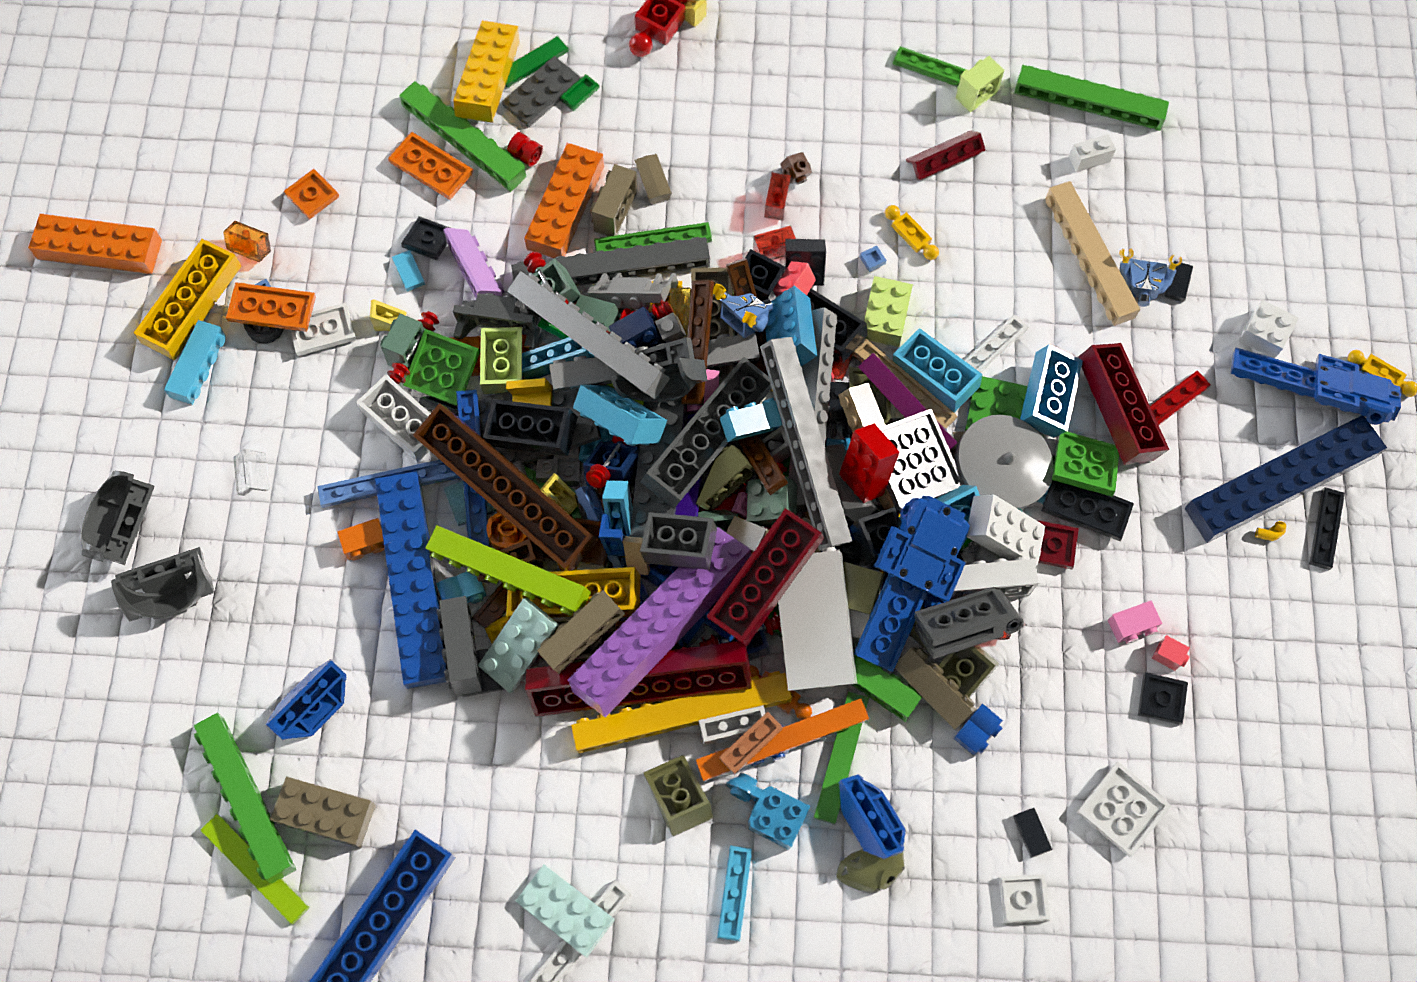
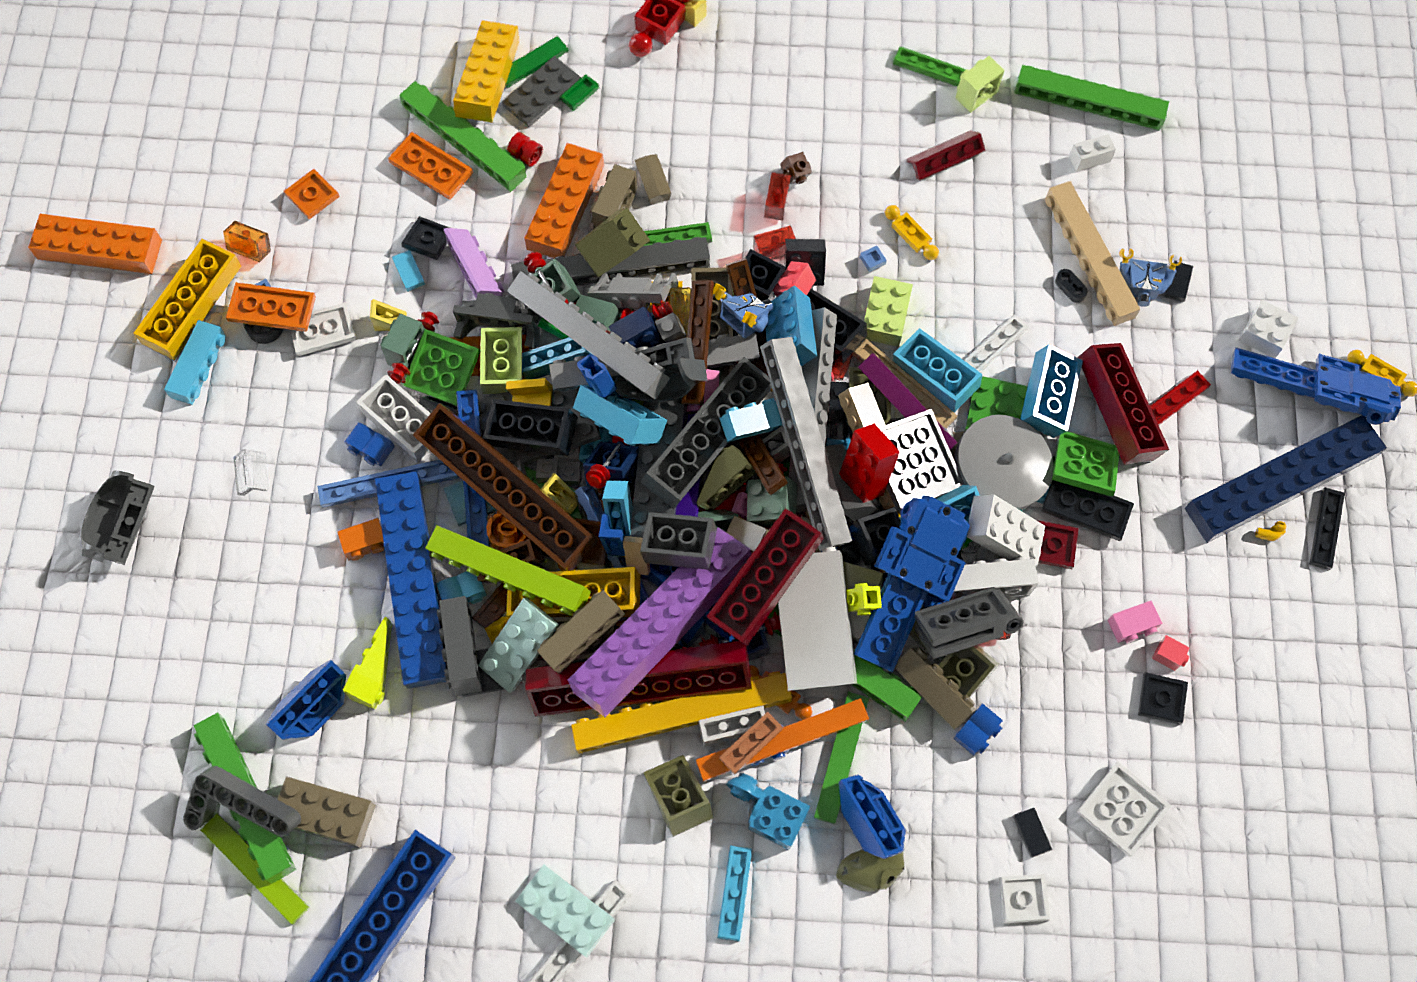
(165, 586): dark grey piece -> none
(222, 787): none -> dark grey beam
(368, 680): none -> neon yellow wedge
(369, 444): none -> blue brick
(597, 376): none -> blue brick
(612, 241): none -> olive slope
(863, 599): none -> neon yellow brick
(1070, 286): none -> black beam

